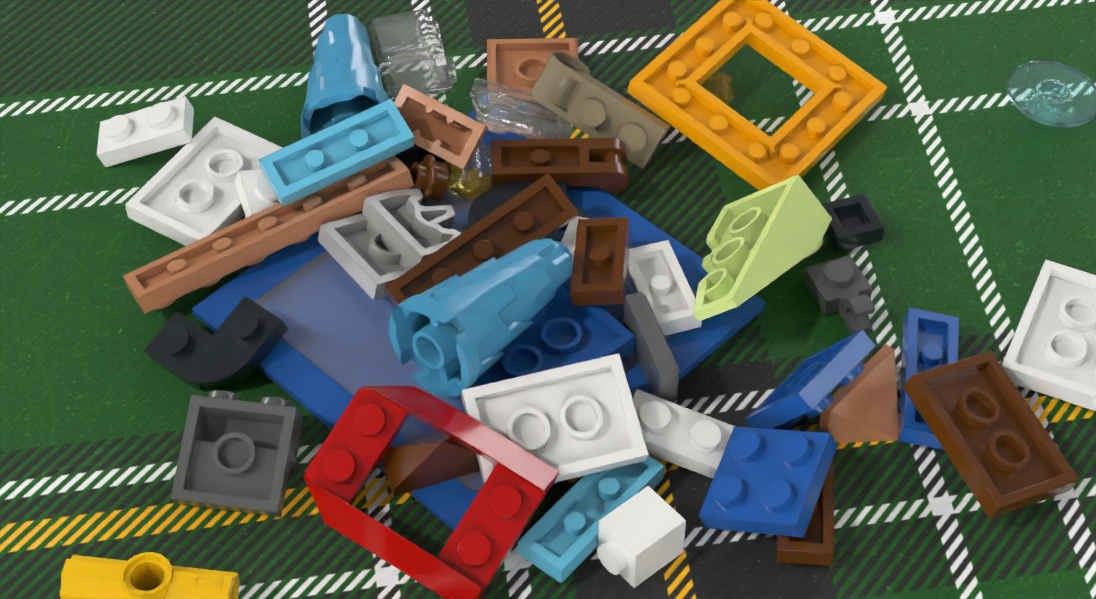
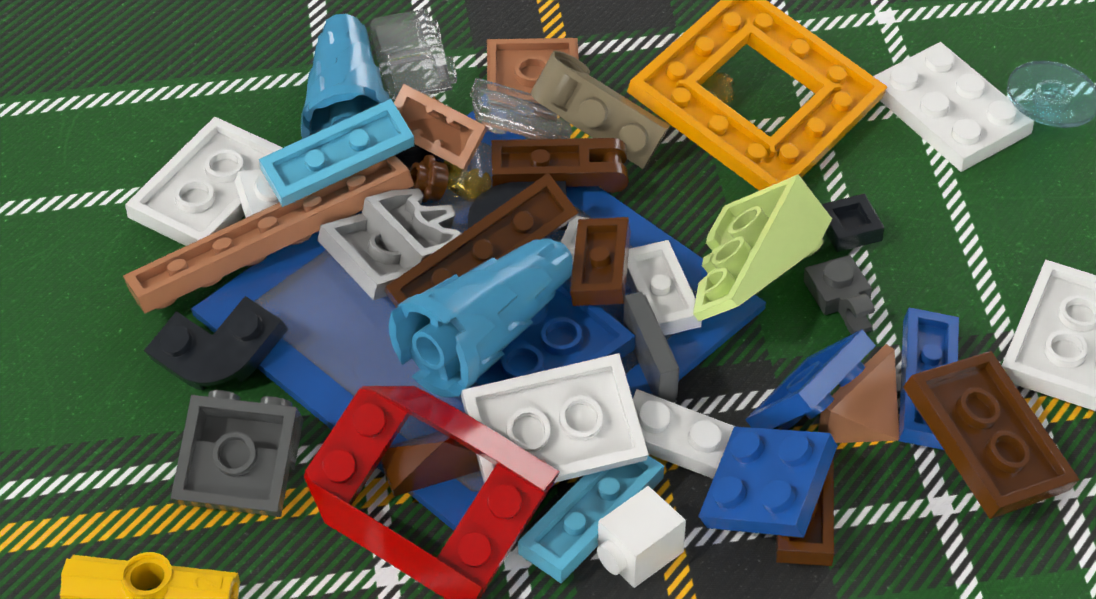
(145, 131): white plate -> none
(952, 106): none -> white plate

